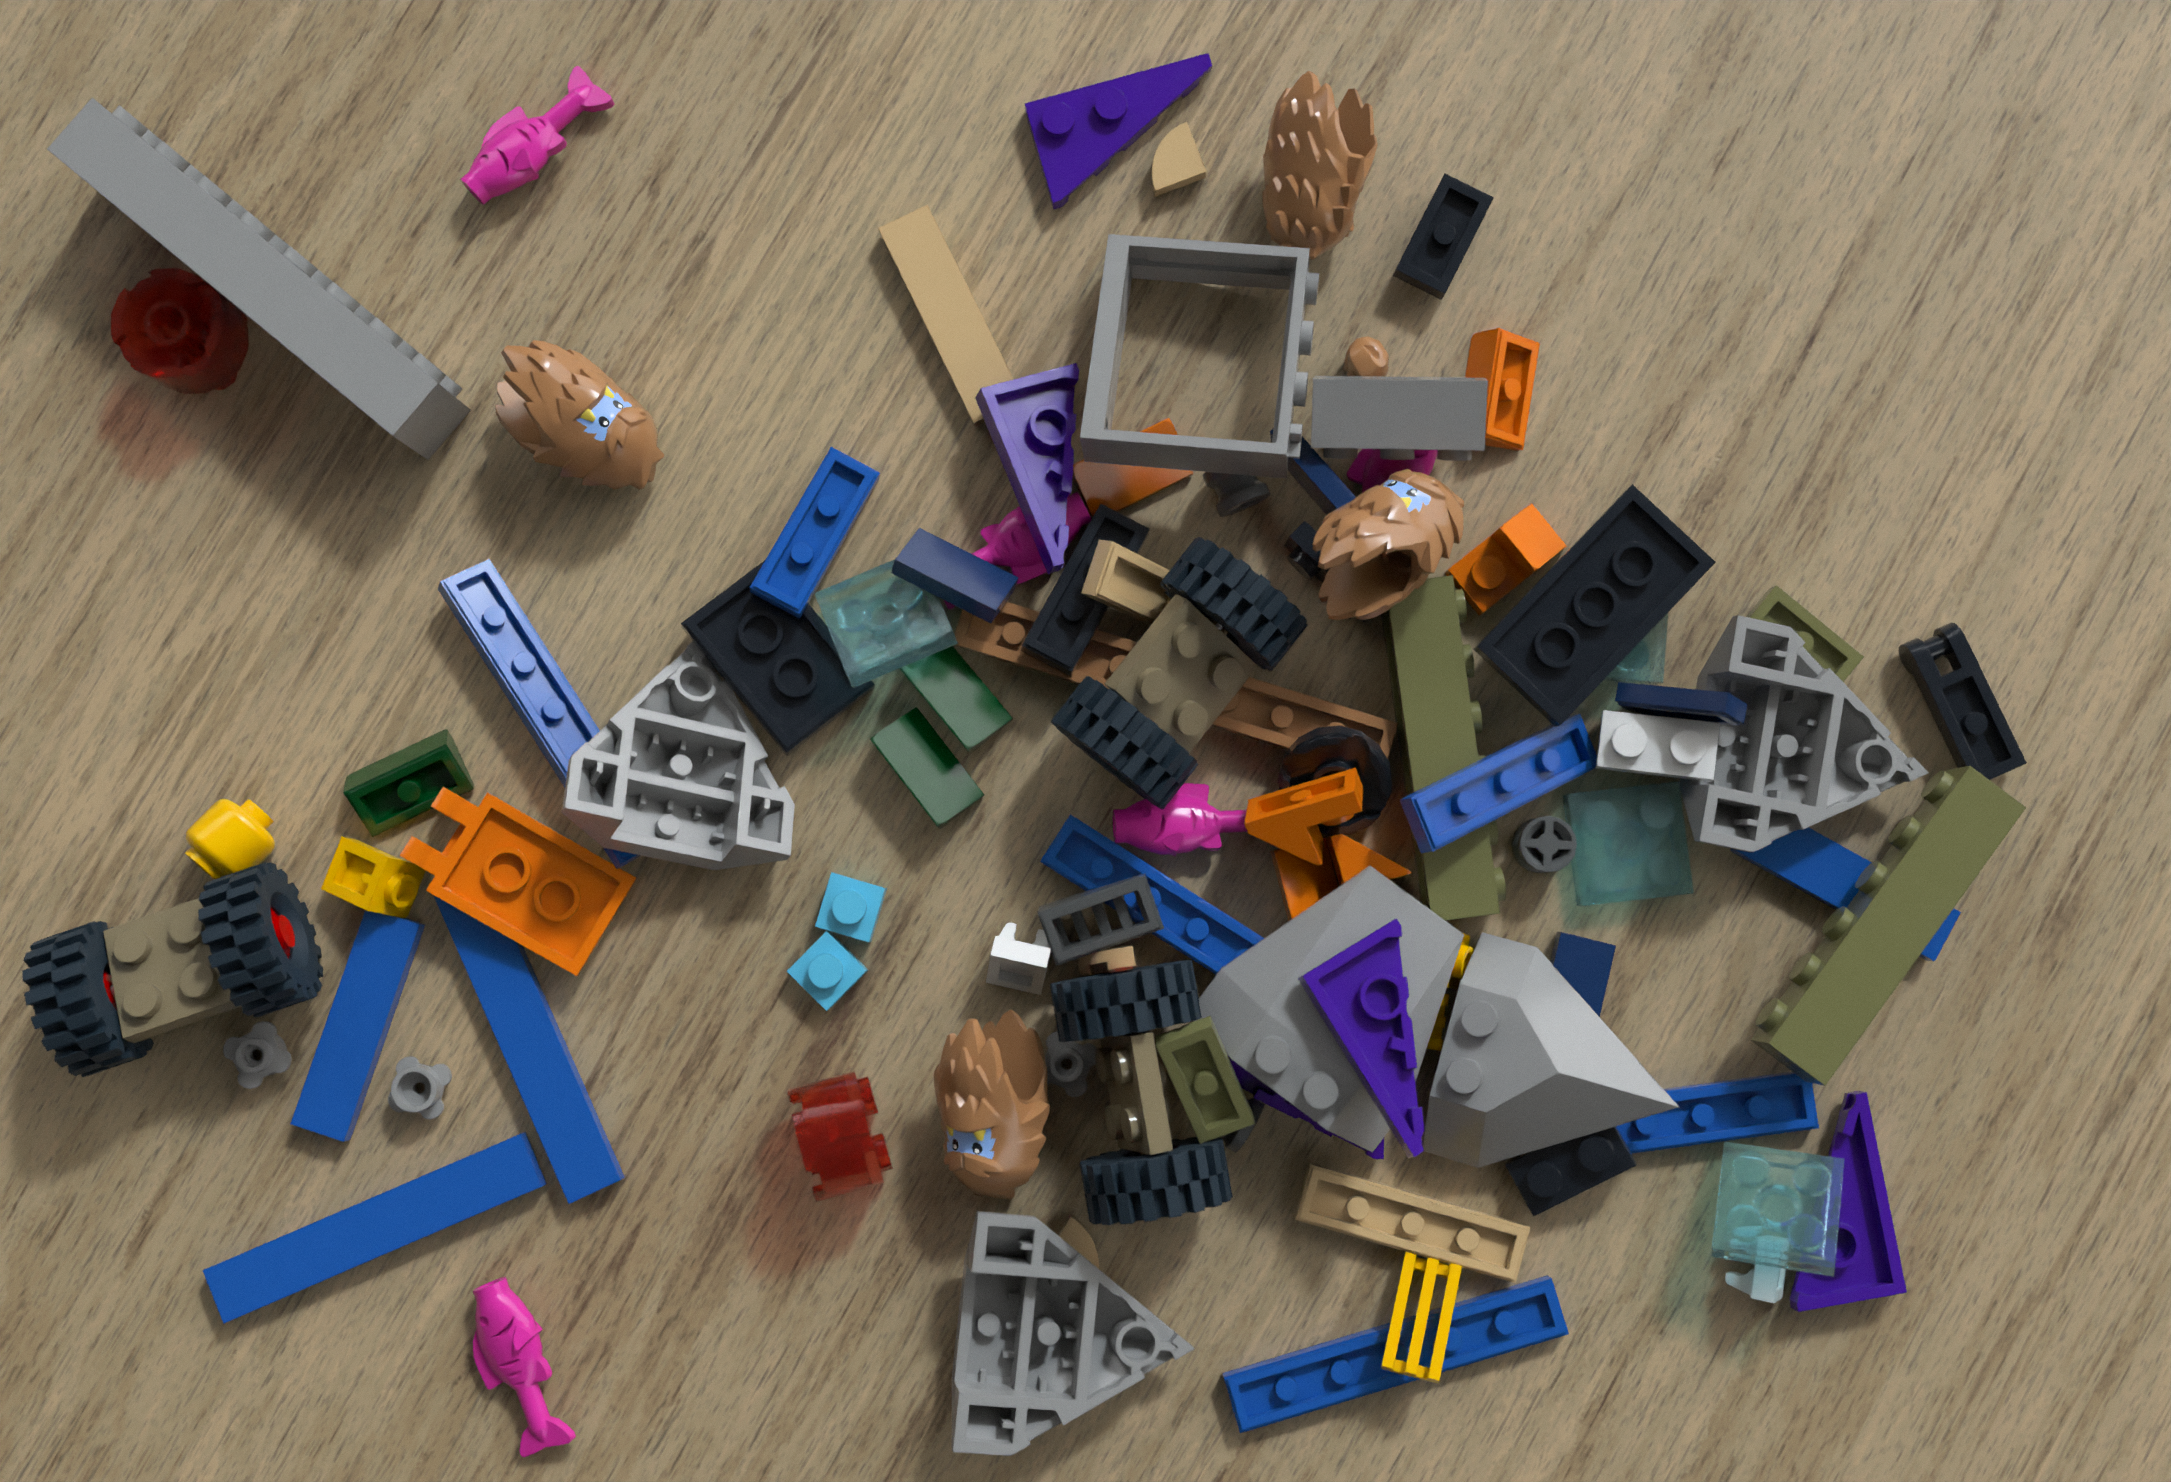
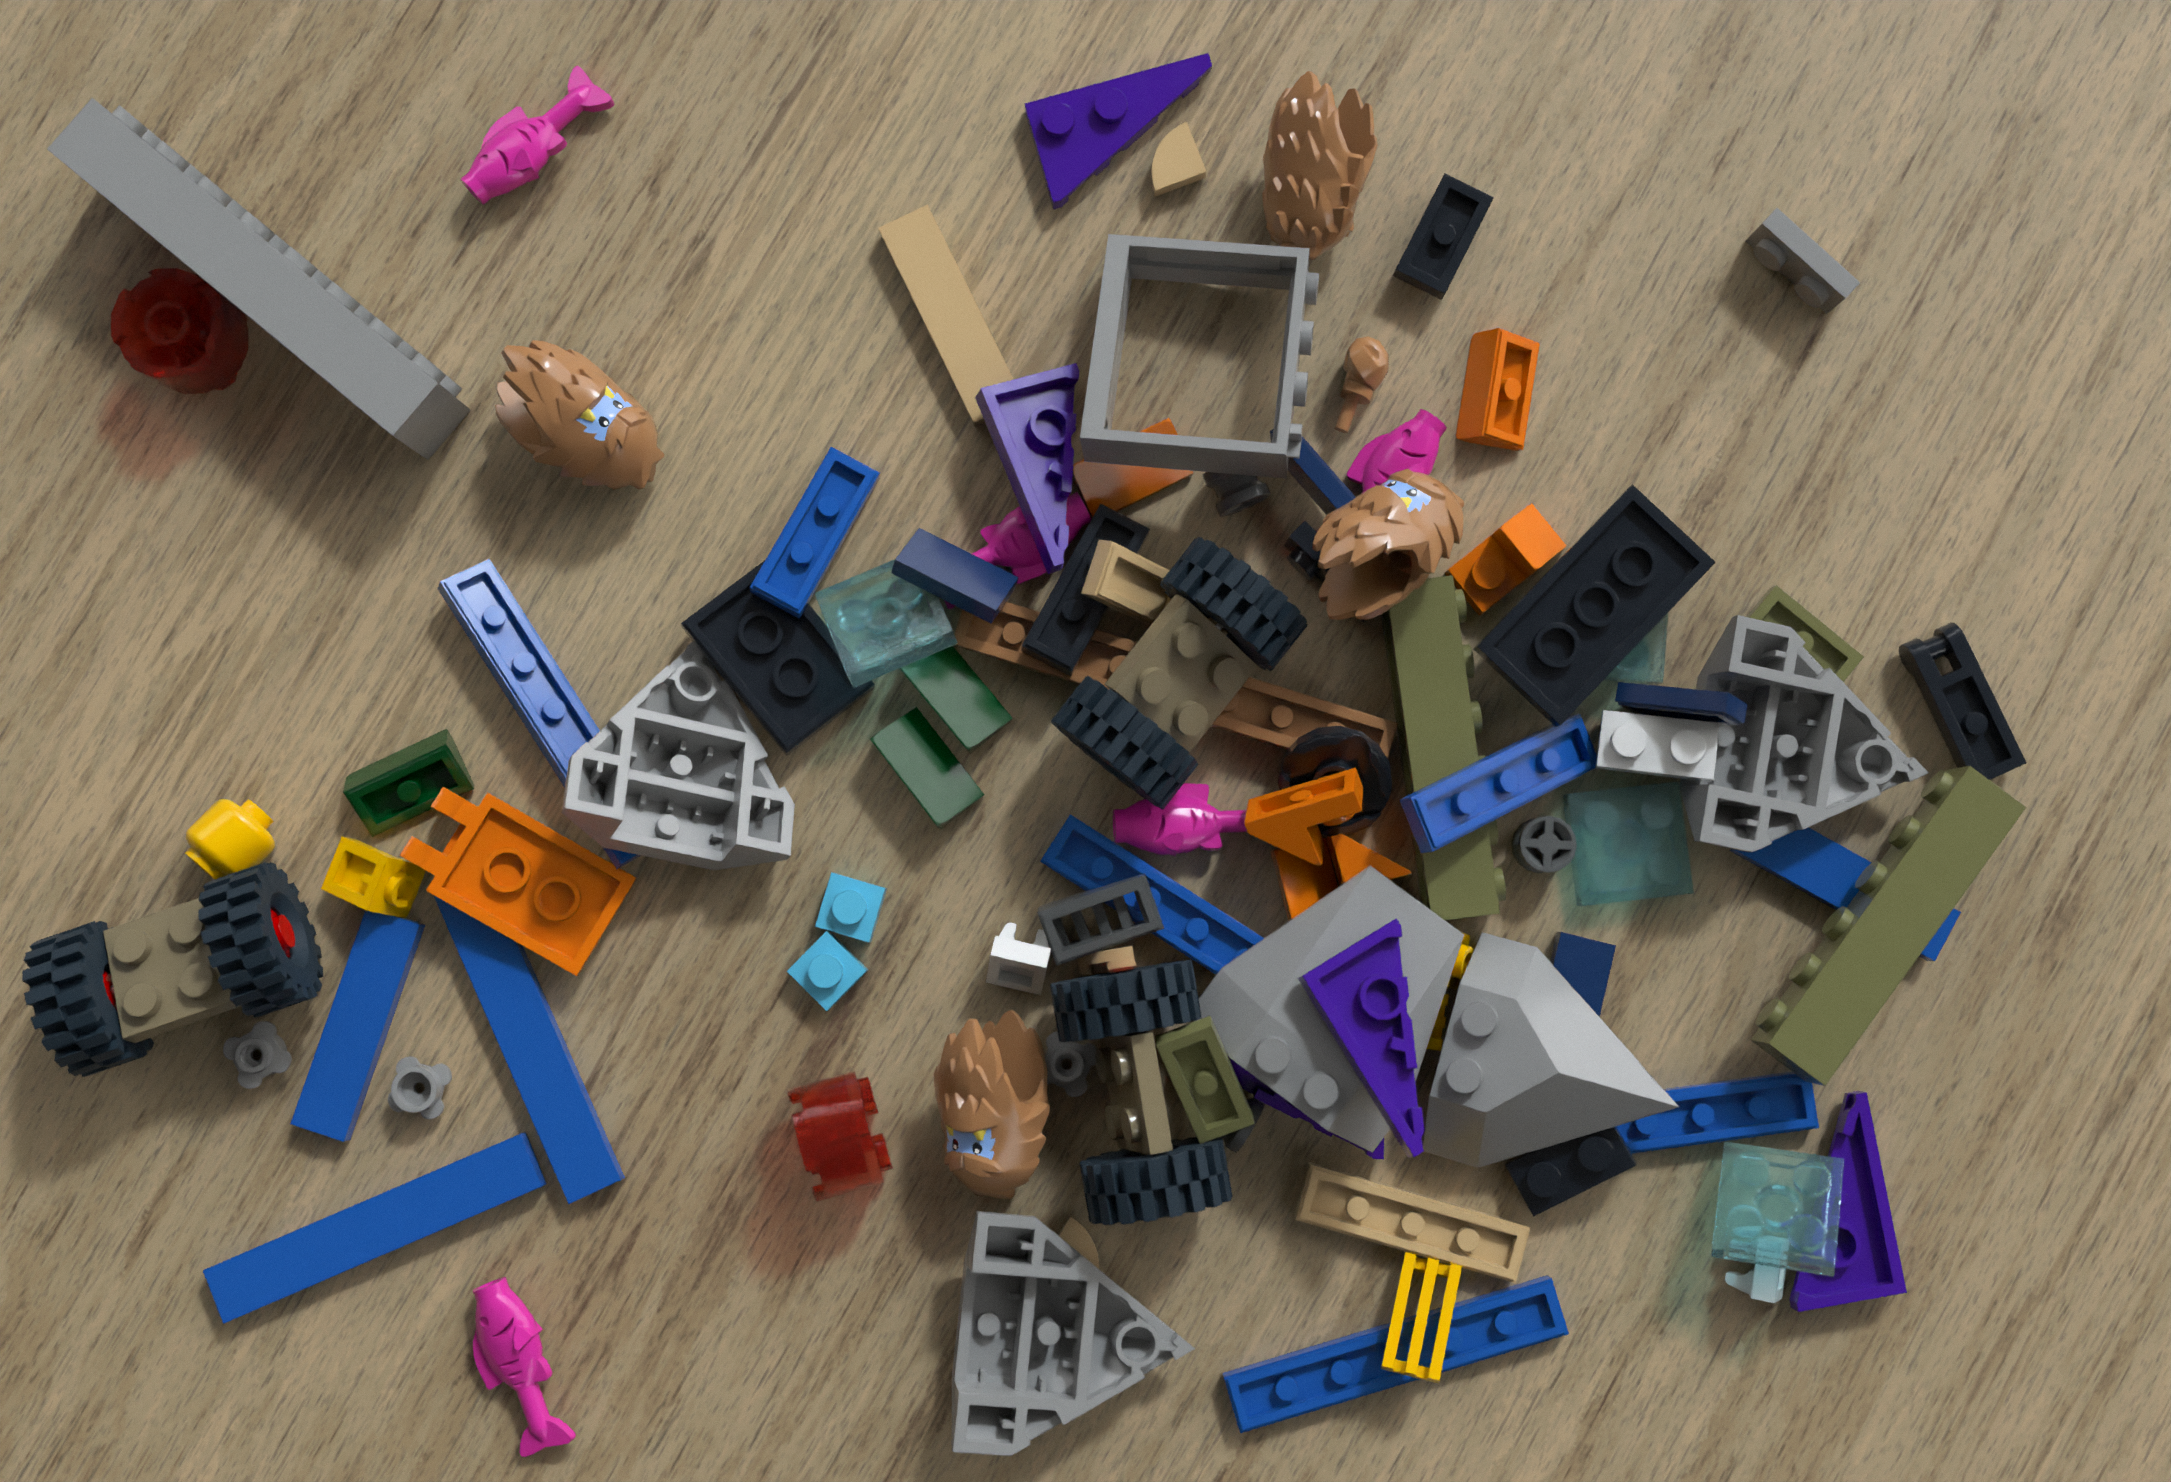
(1399, 416): light grey brick -> none
(1788, 249): none -> light grey plate

